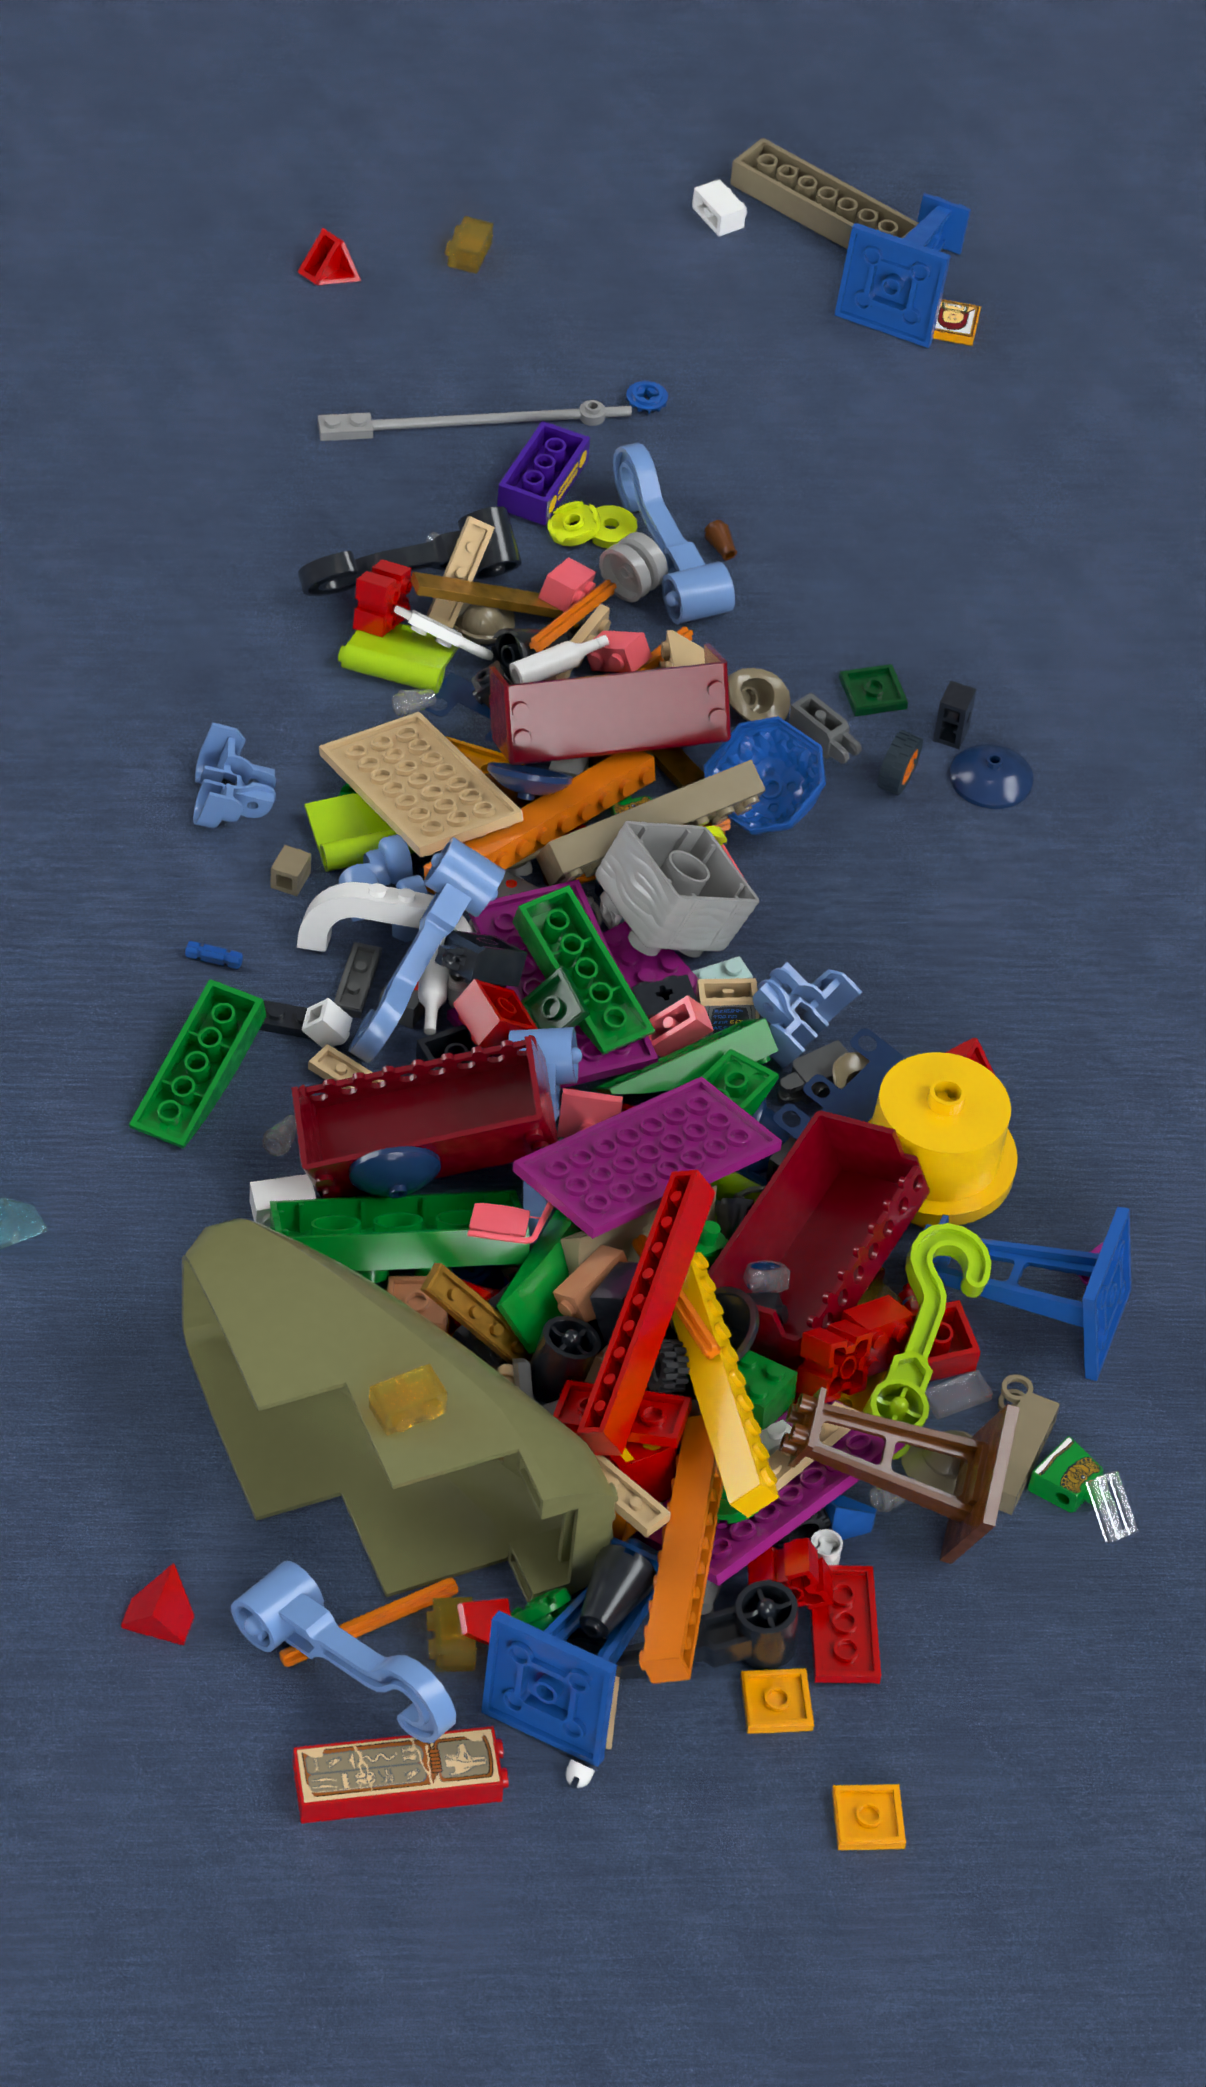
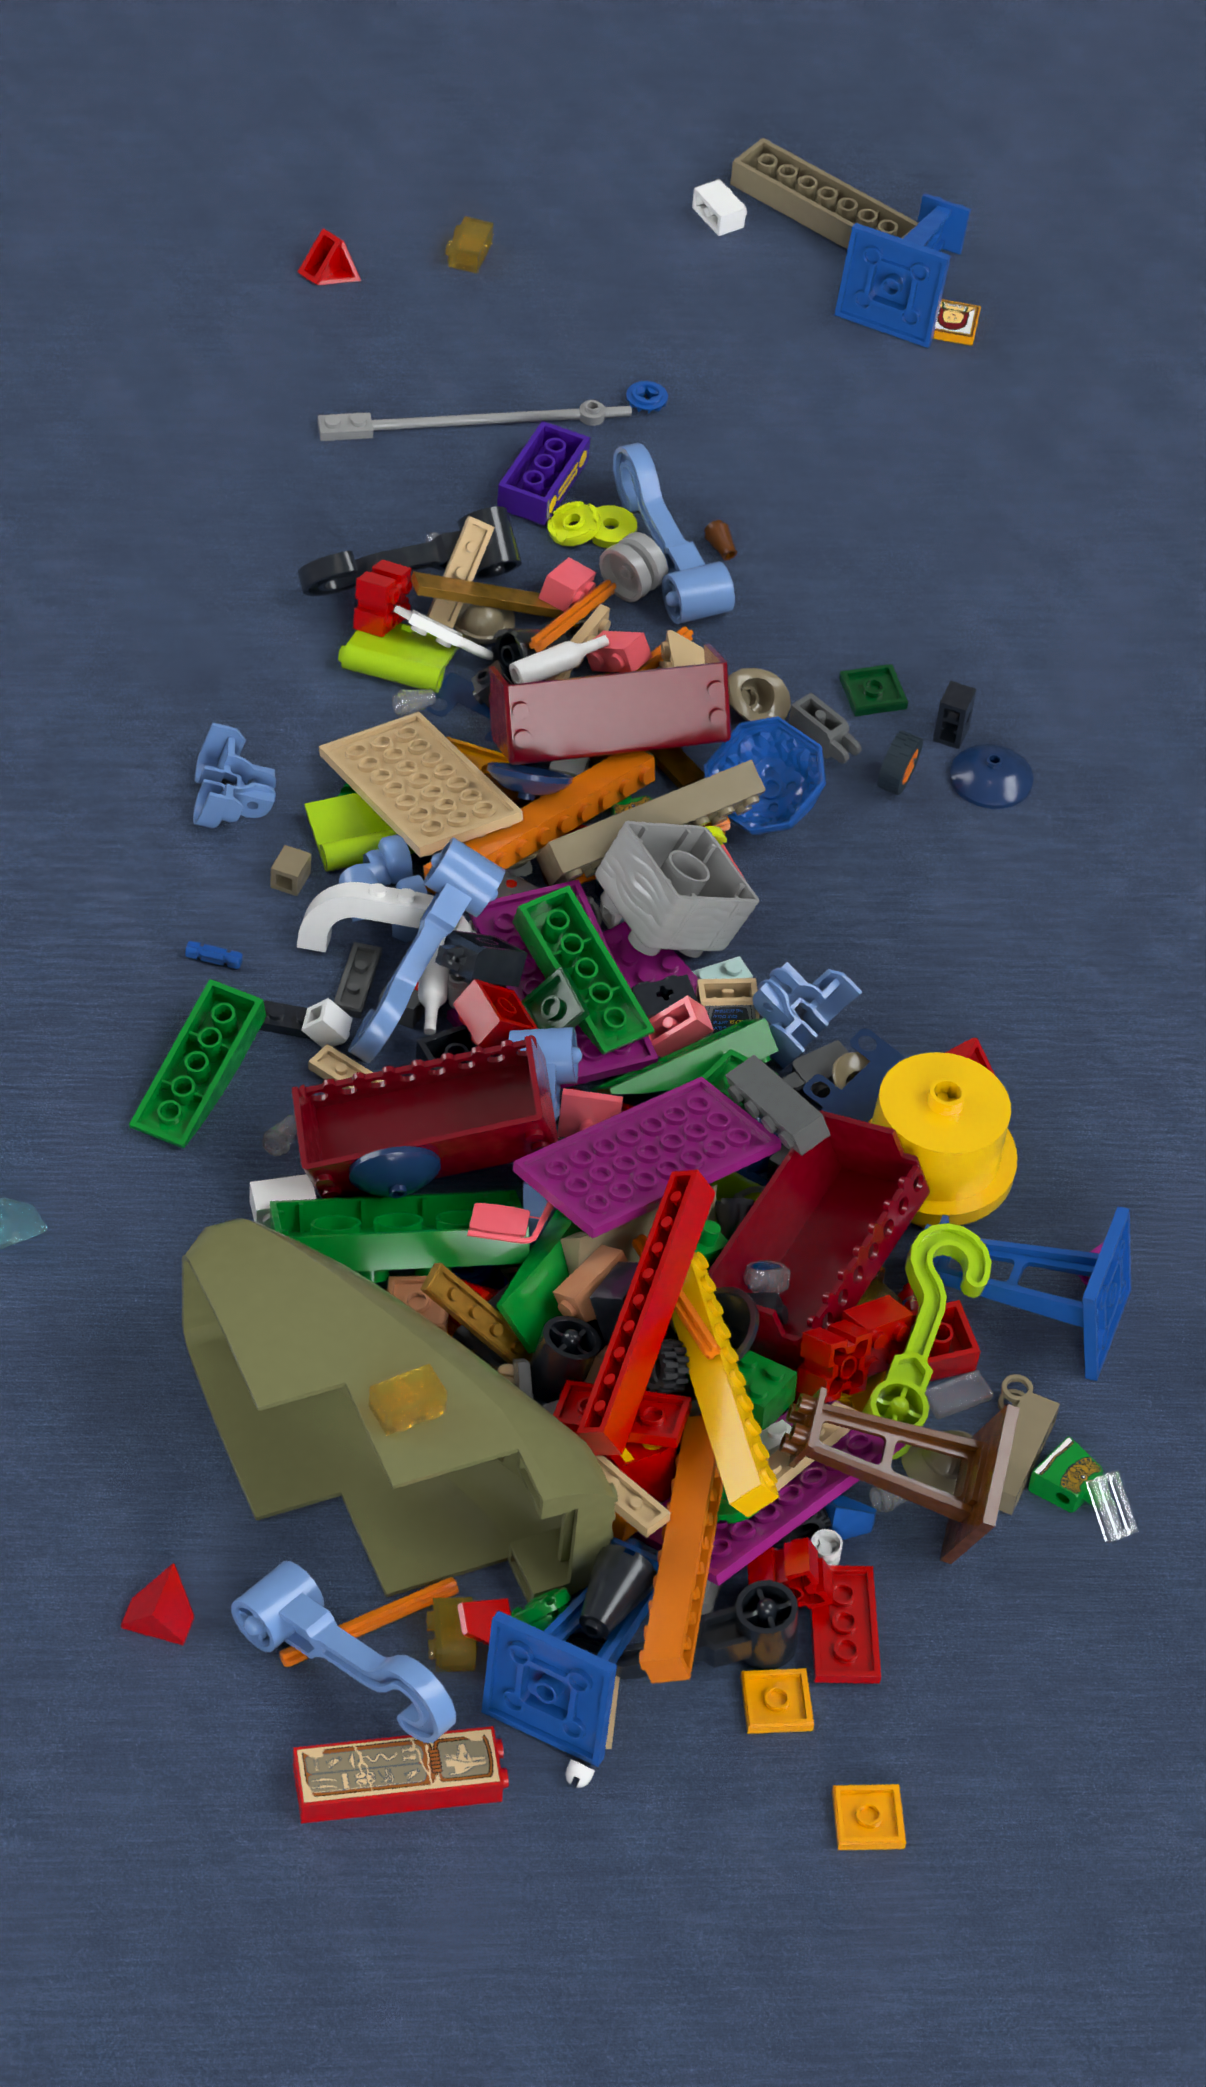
(777, 1105): none -> dark grey brick

